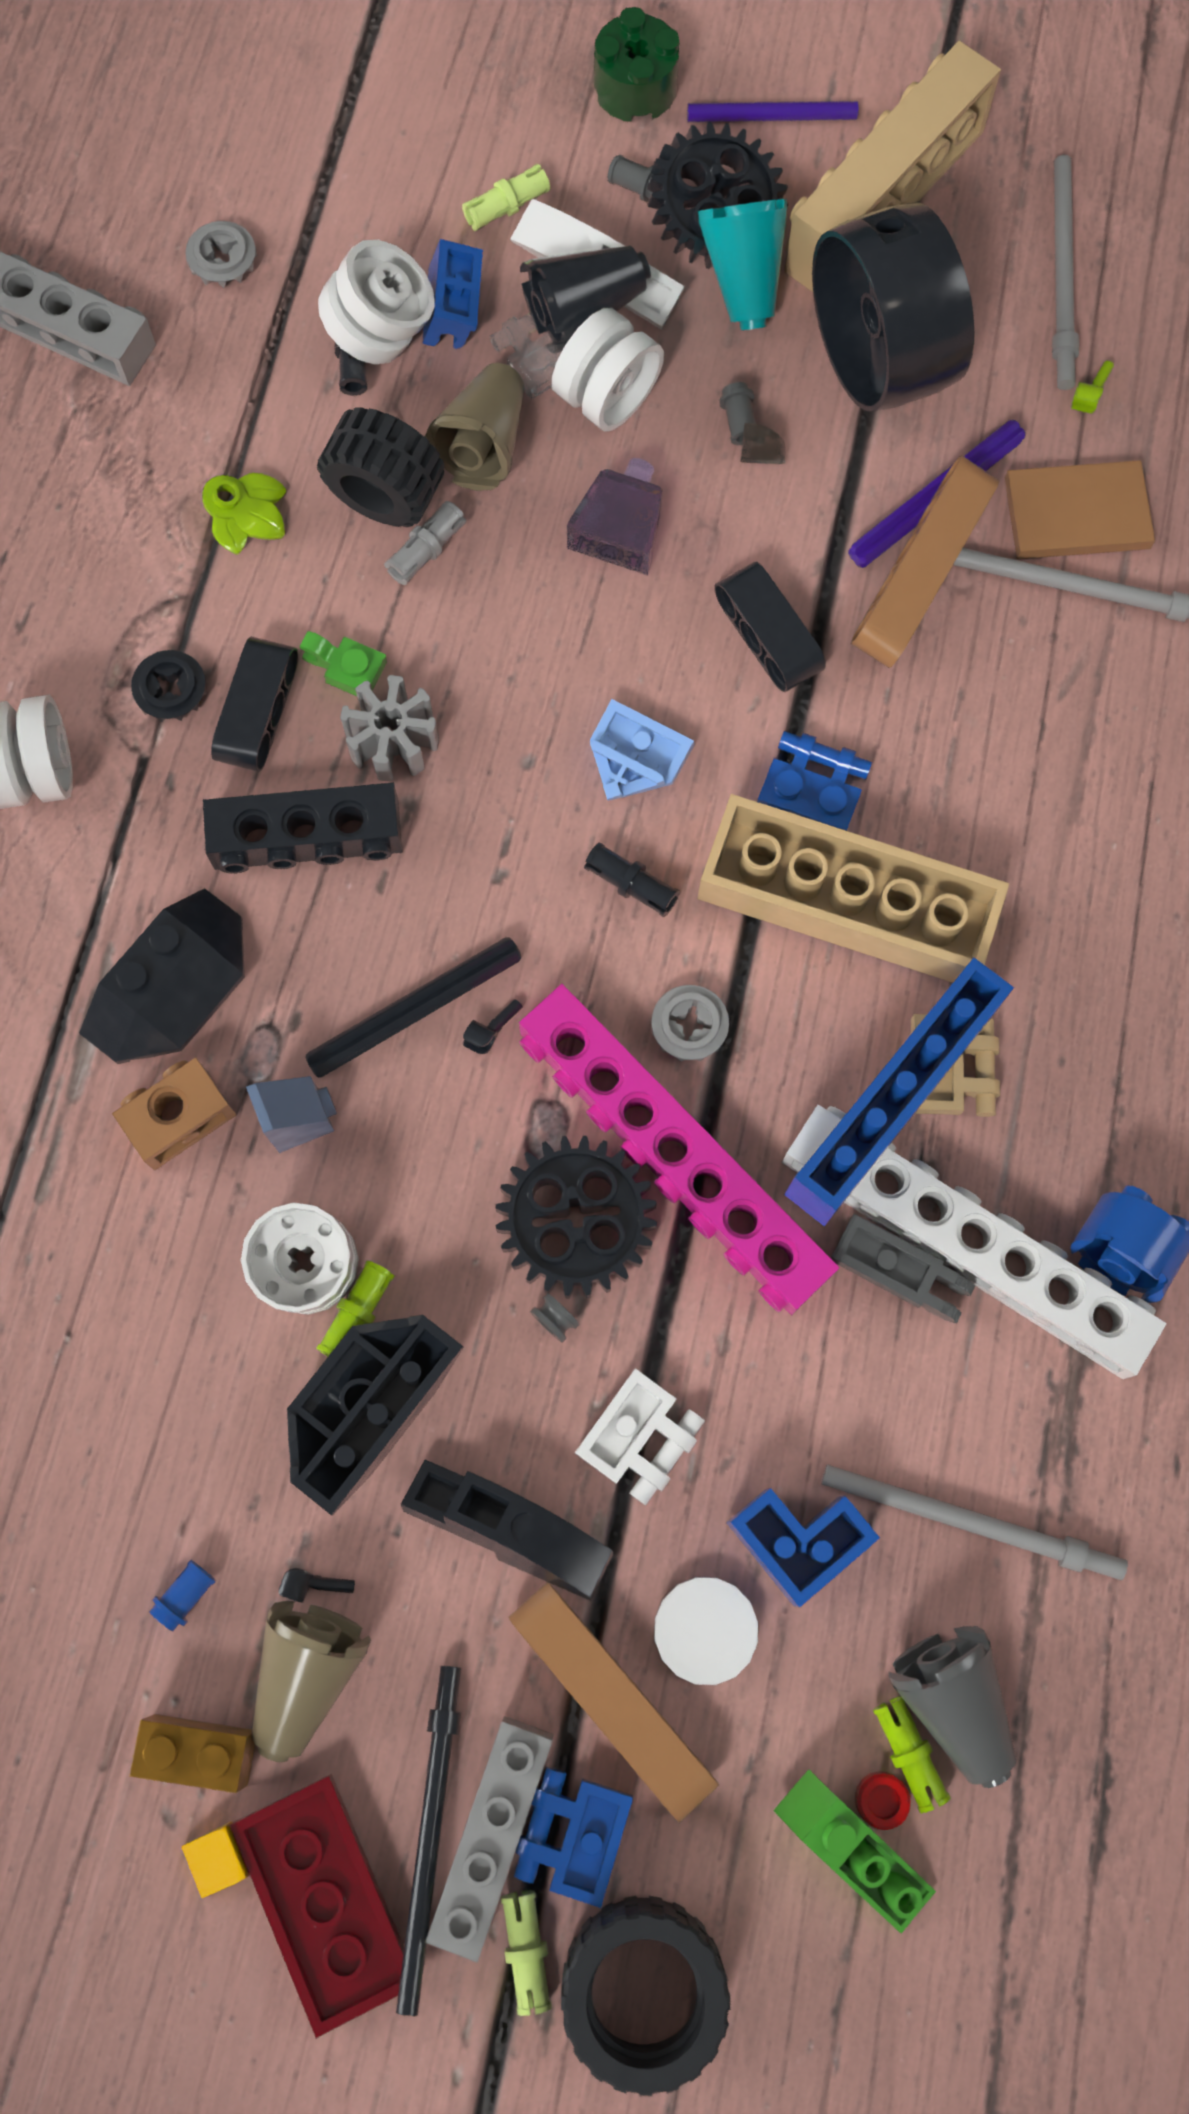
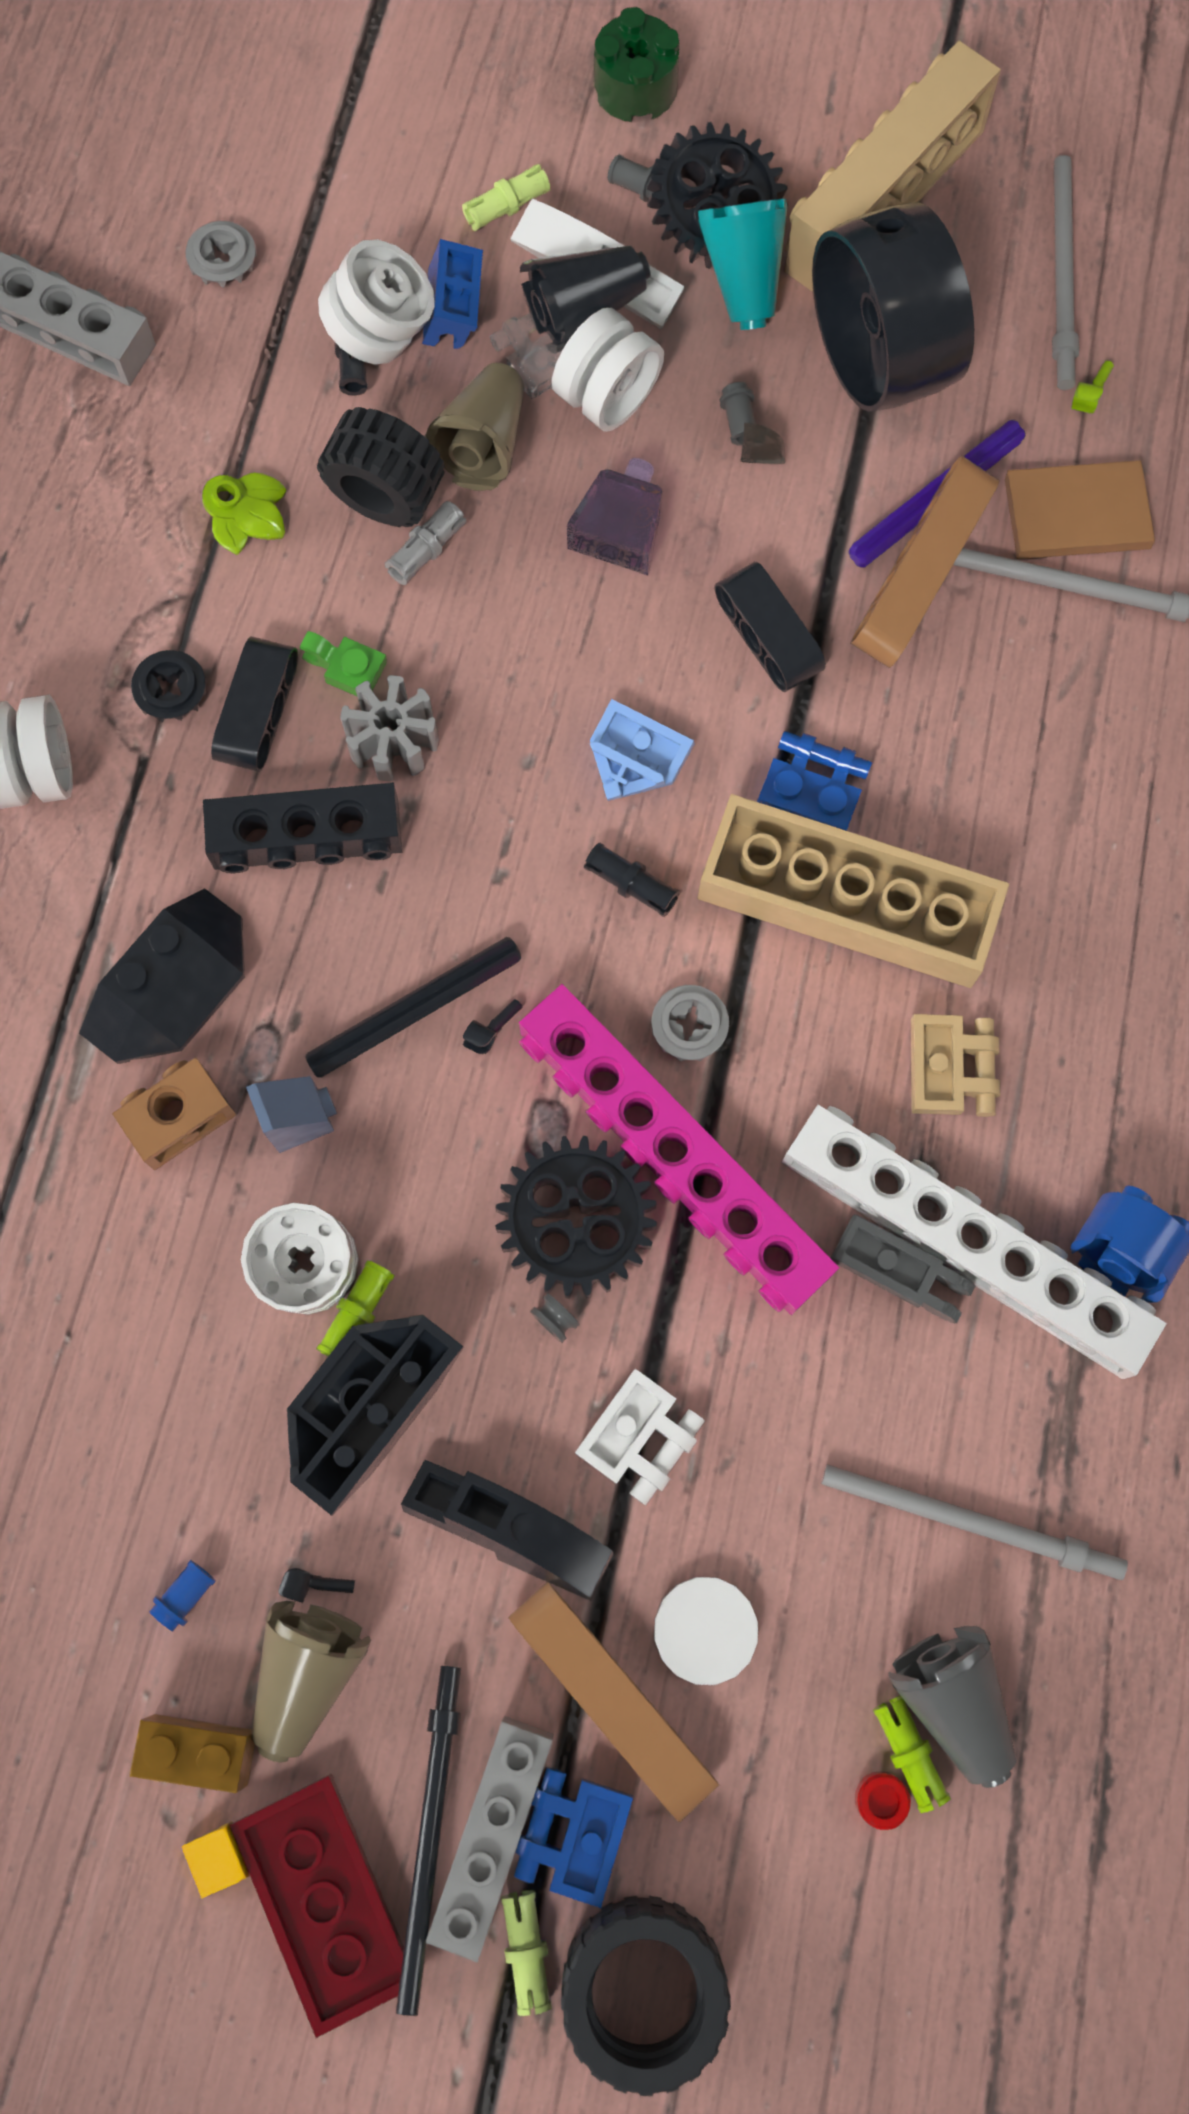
(772, 111): dark purple bar -> none
(797, 1556): blue brick -> none
(854, 1851): bright green slope -> none
(898, 1092): blue brick -> none

